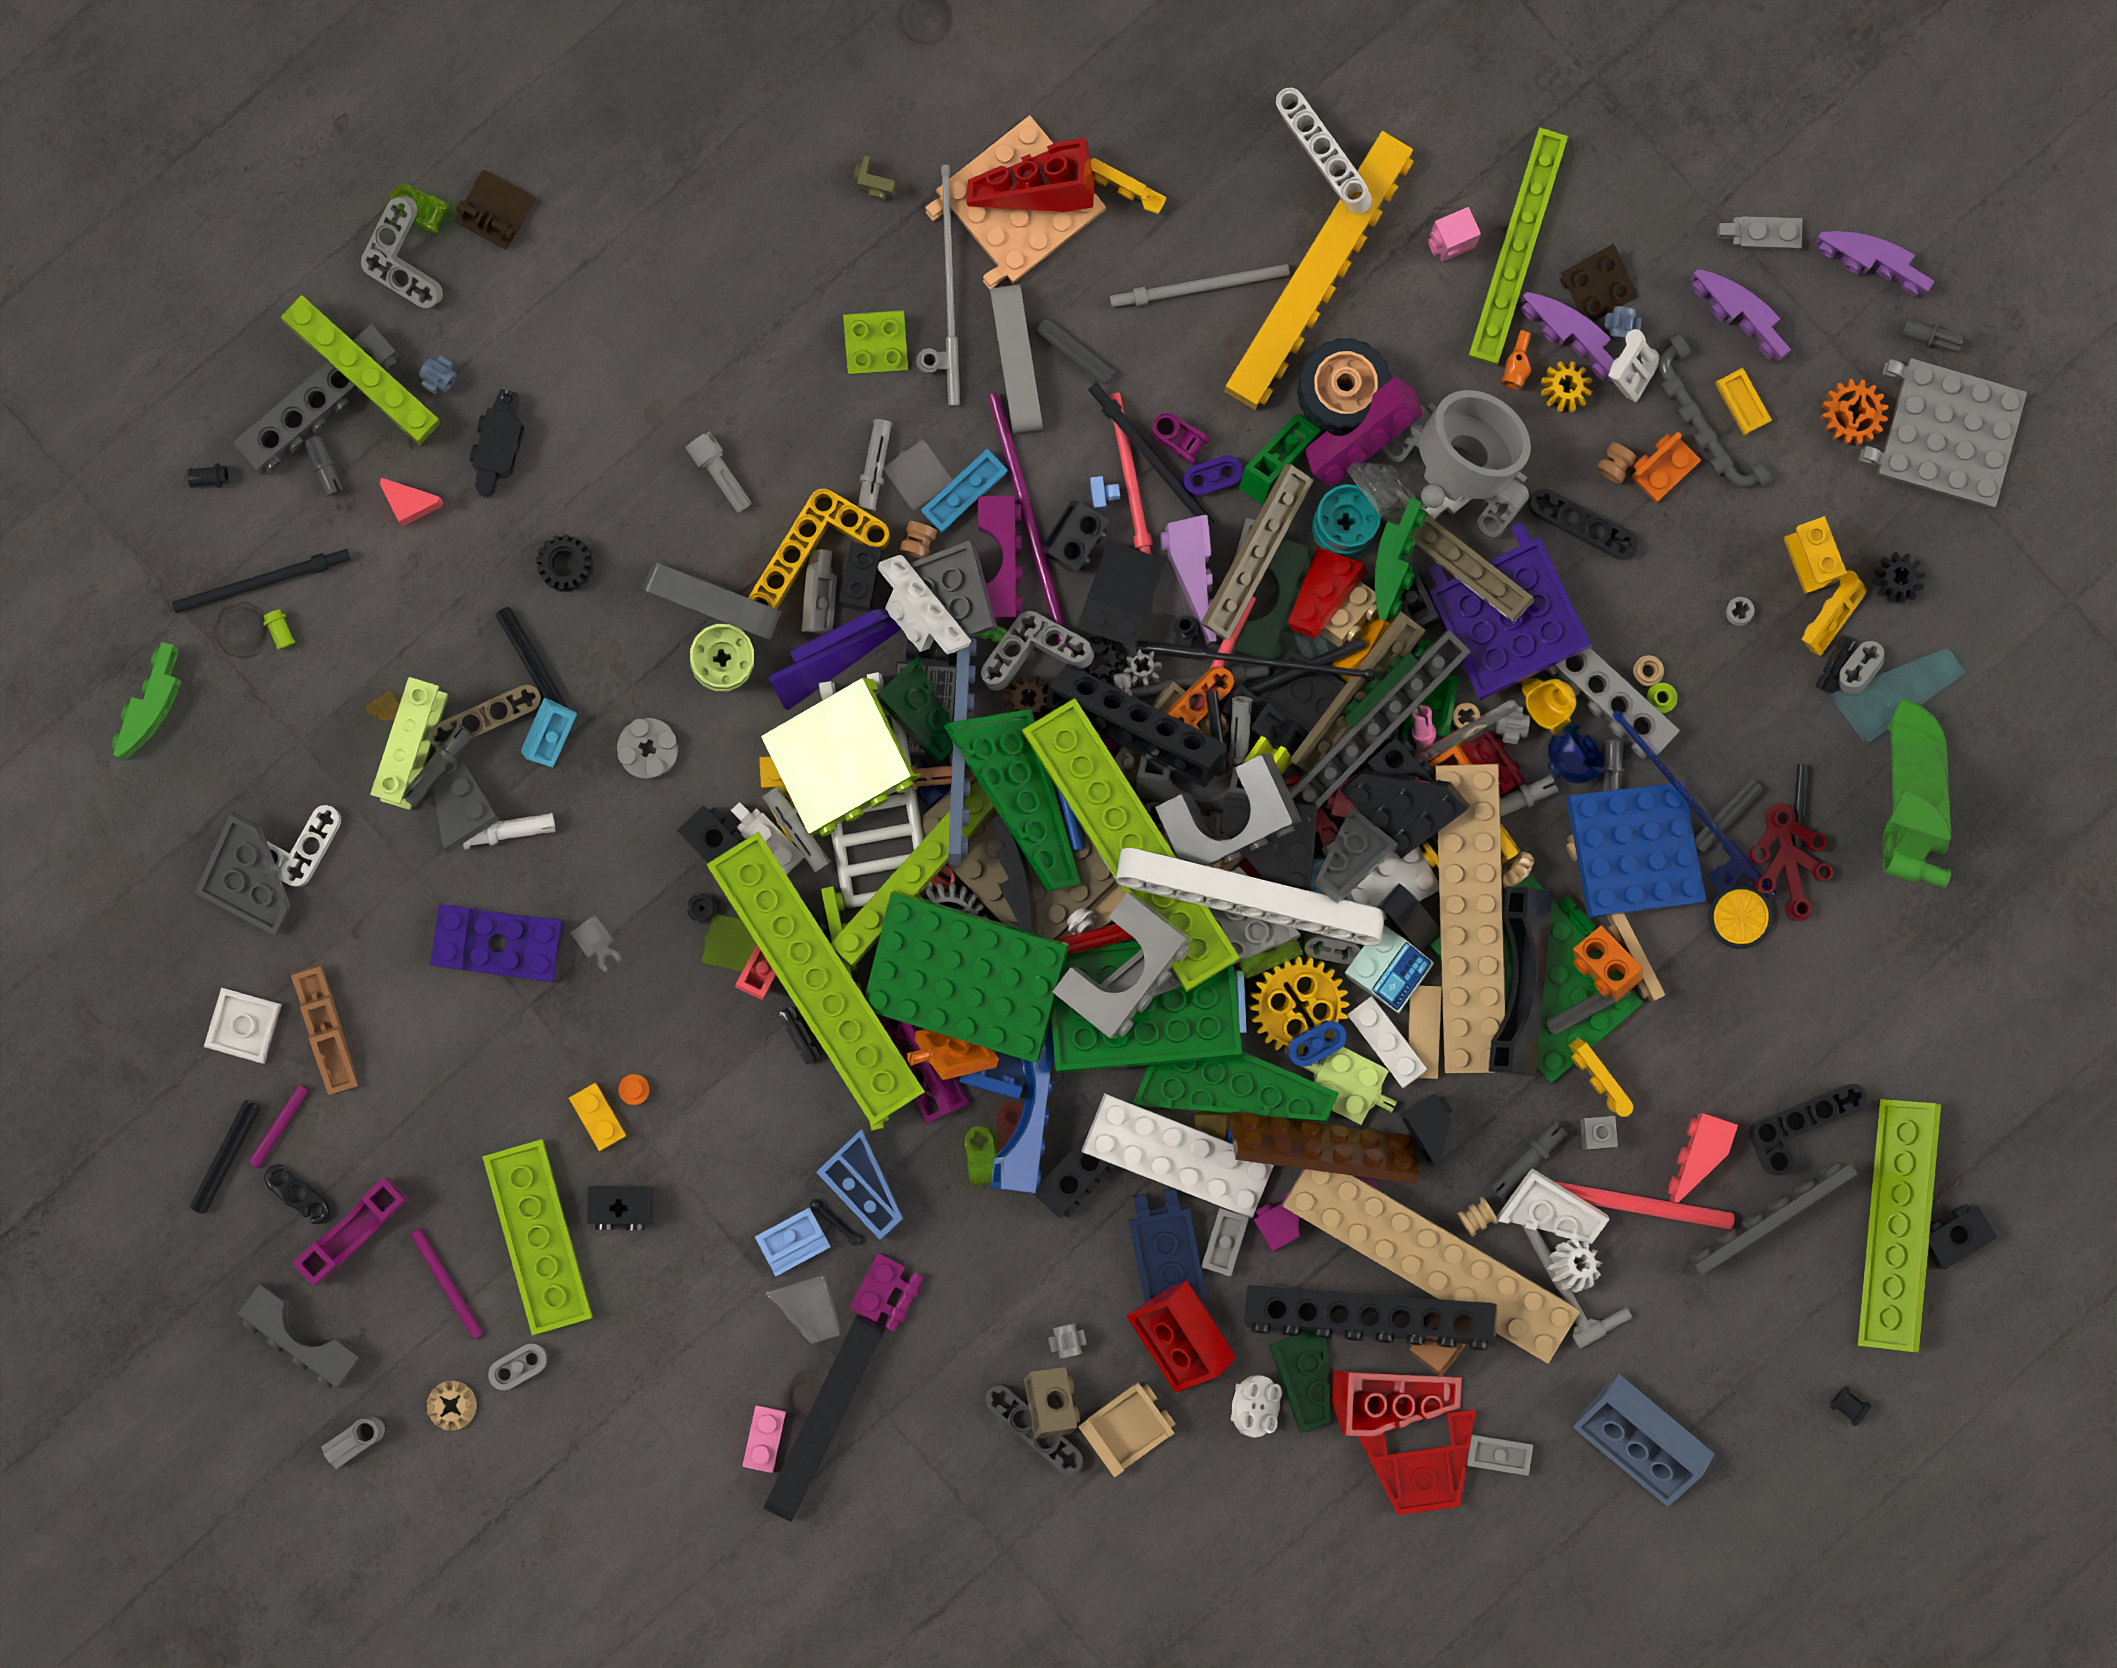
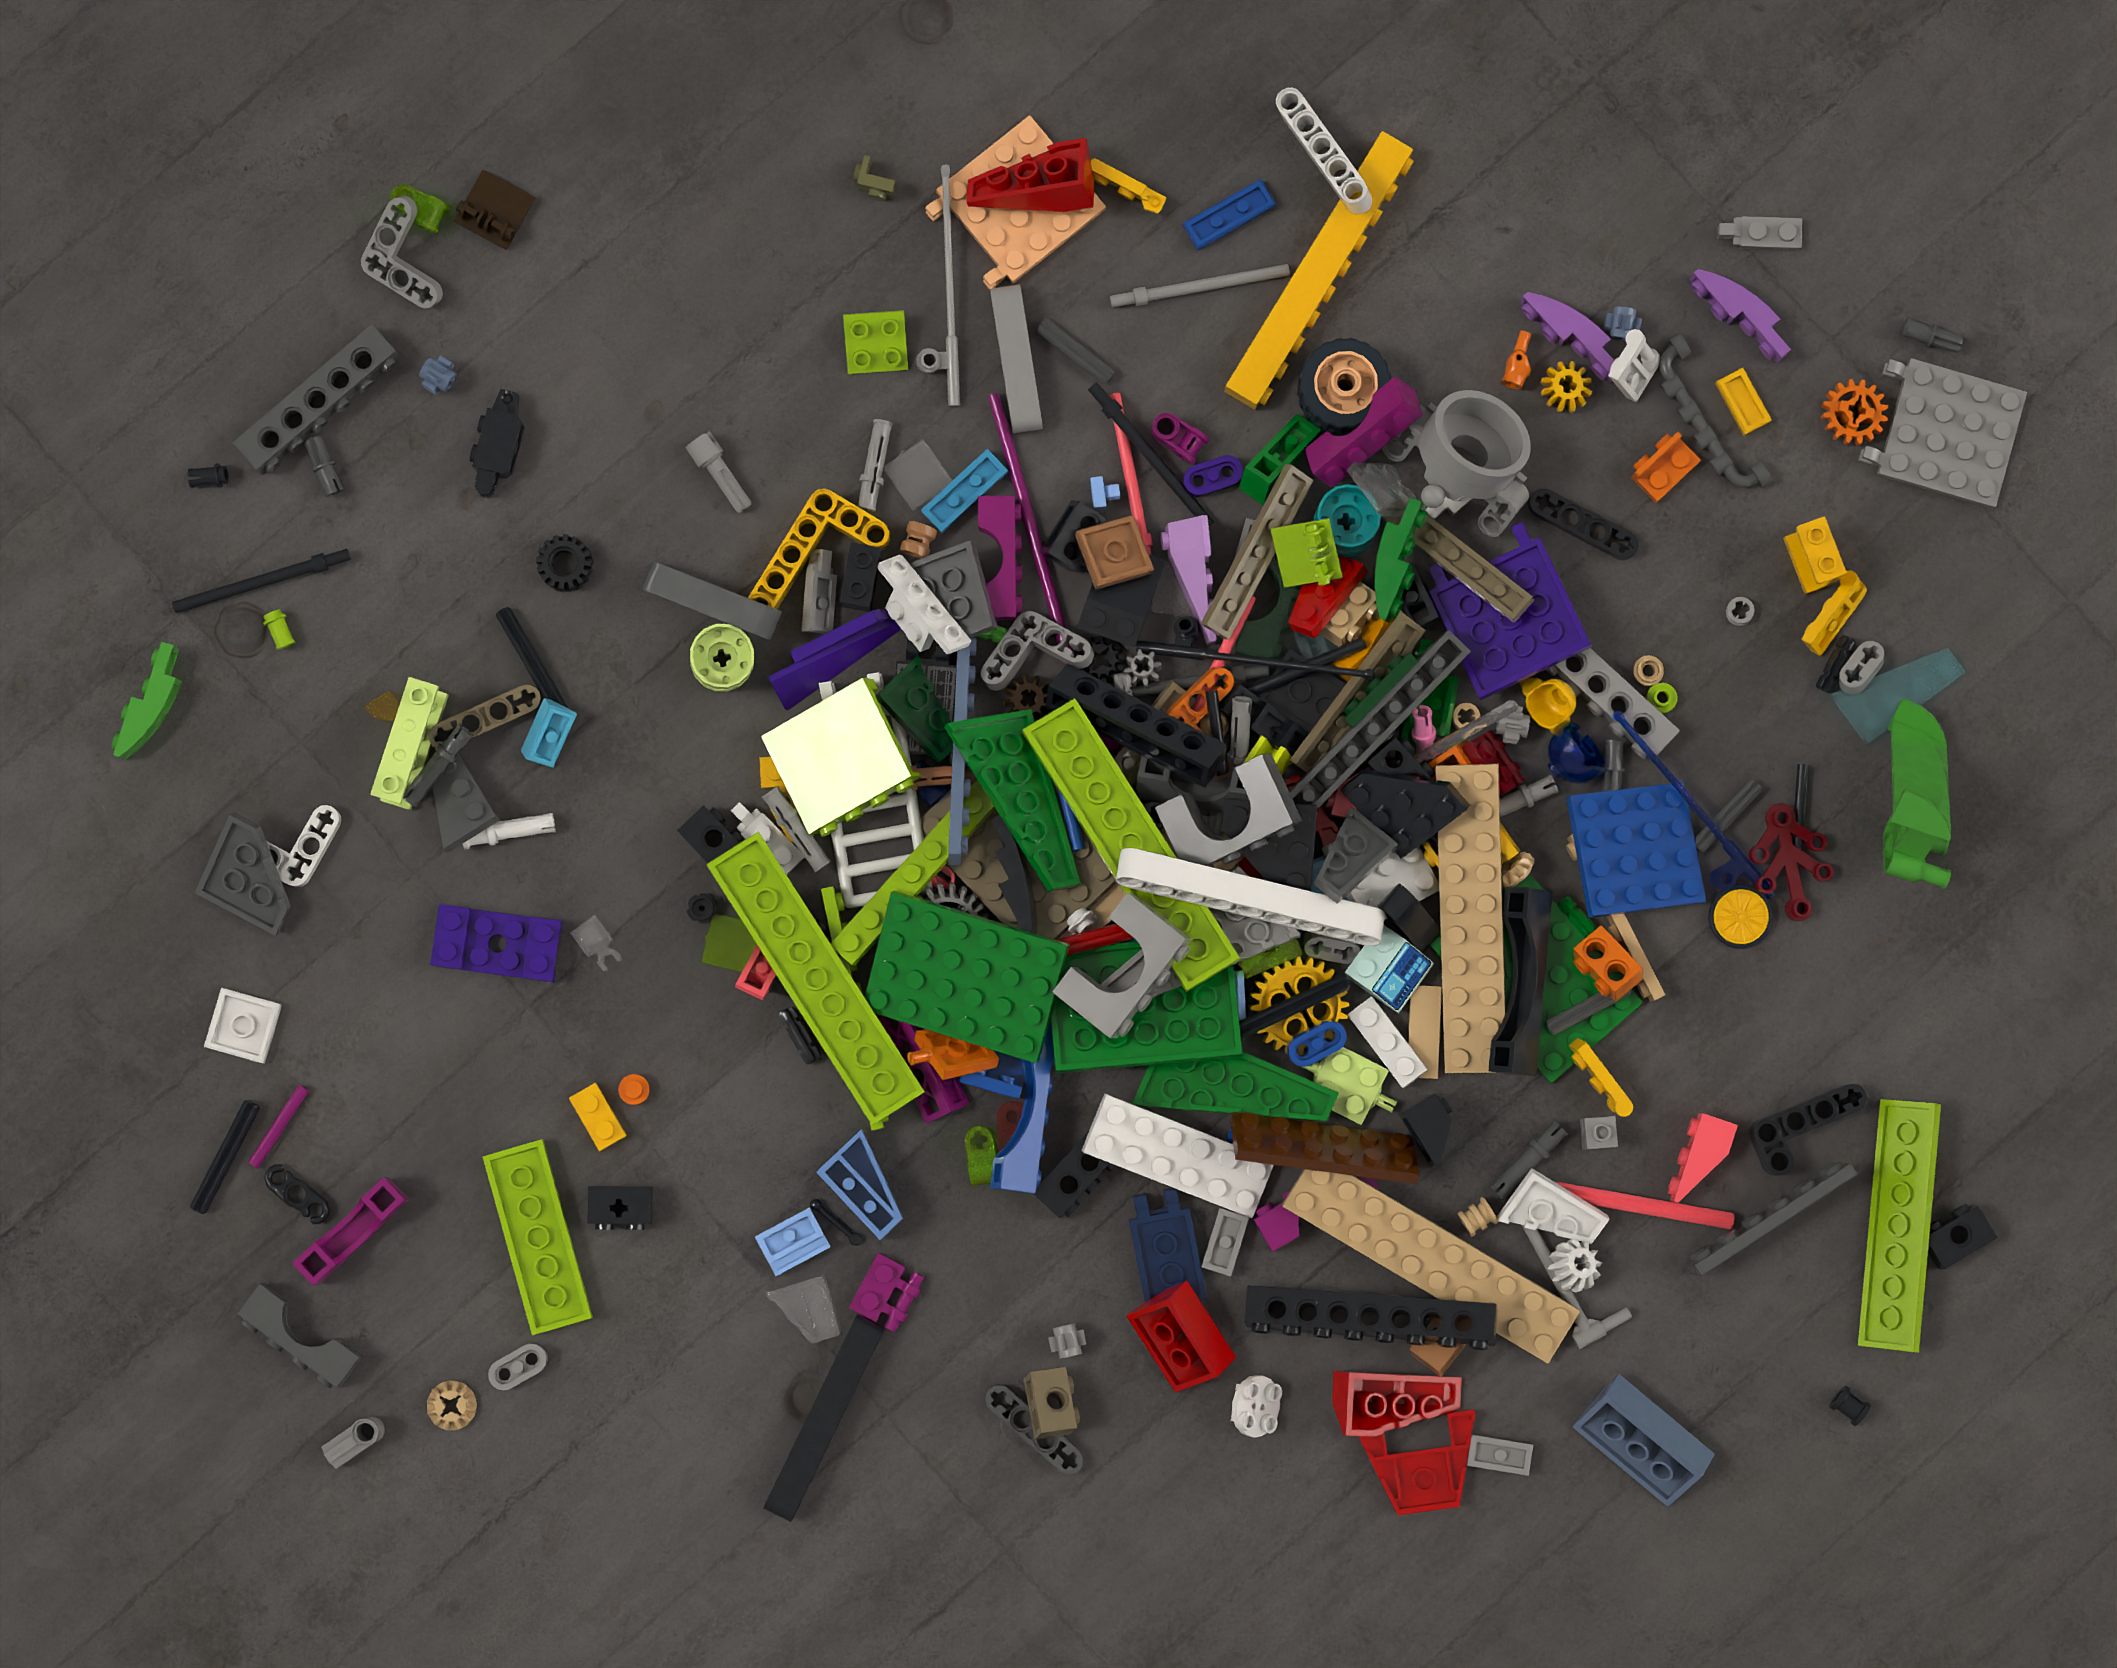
(324, 1029): medium nougat slope -> none
(360, 369): lime arch -> none
(409, 502): coral slope -> none
(446, 1283): magenta bar -> none
(641, 732): light grey plate -> none
(764, 1438): bright pink plate -> none
(1114, 552): none -> medium nougat plate
(1127, 1428): tan panel -> none
(1211, 1123): clear yellow plate -> none
(1229, 214): none -> blue tile
(1293, 1005): none -> black axle
(1304, 1376): dark green wing -> none
(1306, 553): none -> lime hinge
(1454, 235): bright pink brick -> none
(1518, 246): lime plate -> none
(1599, 283): dark brown hinge -> none
(1616, 463): medium nougat wheel -> none
(1863, 251): medium lavender slope -> none
(1908, 584): black gear -> none

